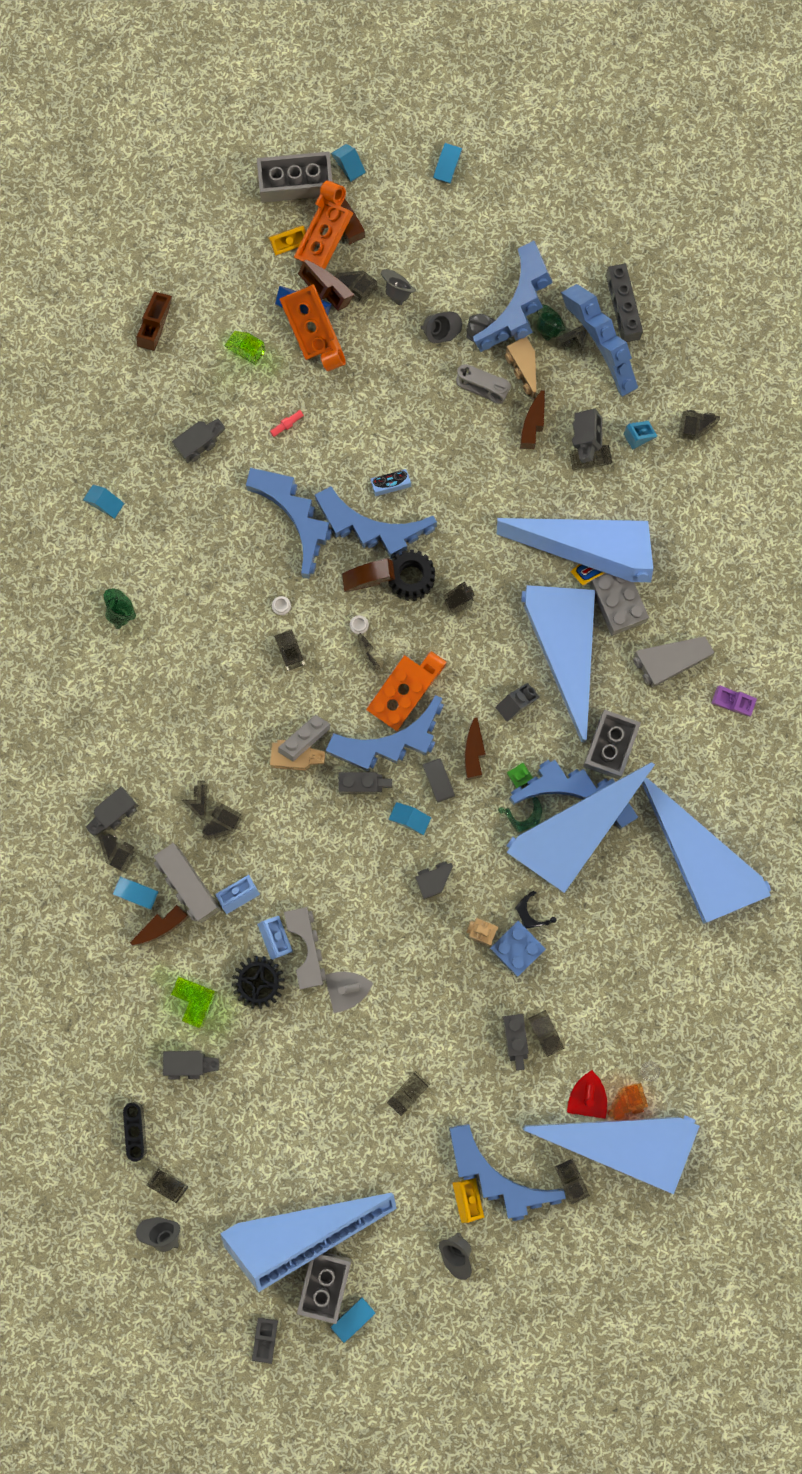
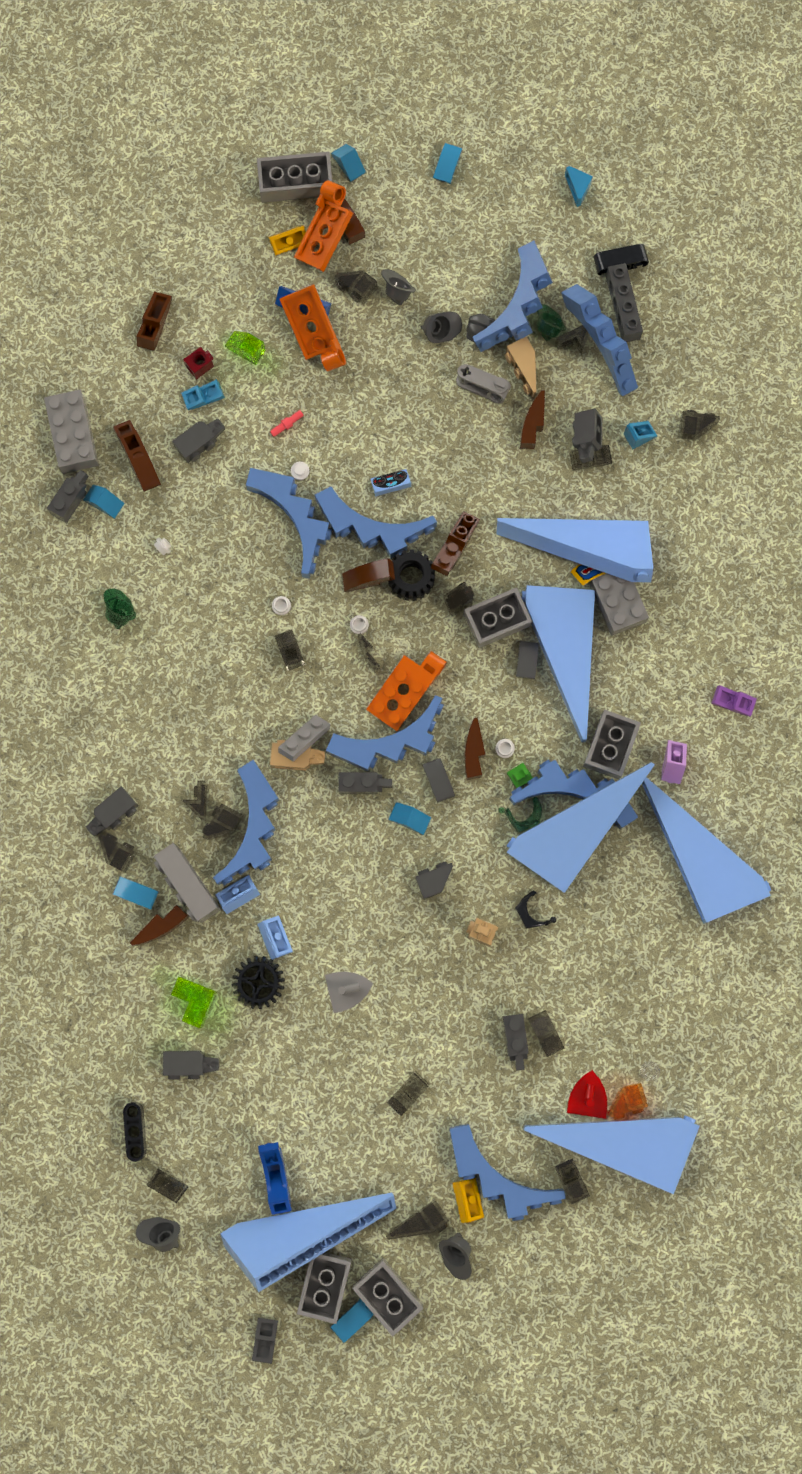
(68, 497): none -> dark grey hinge
(71, 431): none -> light grey brick
(137, 455): none -> reddish brown slope
(162, 546): none -> white plate
(198, 370): none -> dark red brick
(200, 396): none -> dark azure slope
(259, 826): none -> medium blue arch
(275, 1177): none -> blue arch
(299, 922): light grey arch -> none
(300, 470): none -> white plate
(326, 285): reddish brown slope -> none
(388, 1297): none -> light grey brick
(425, 1221): none -> clear smoke slope
(455, 544): none -> reddish brown slope
(497, 617): none -> light grey brick
(505, 748): none -> white plate
(517, 702): dark grey slope -> none
(517, 949): medium blue brick -> none
(527, 660): none -> dark grey slope
(578, 183): none -> dark azure slope
(631, 255): none -> black beam
(671, 659): light grey slope -> none
(674, 762): none -> lavender slope

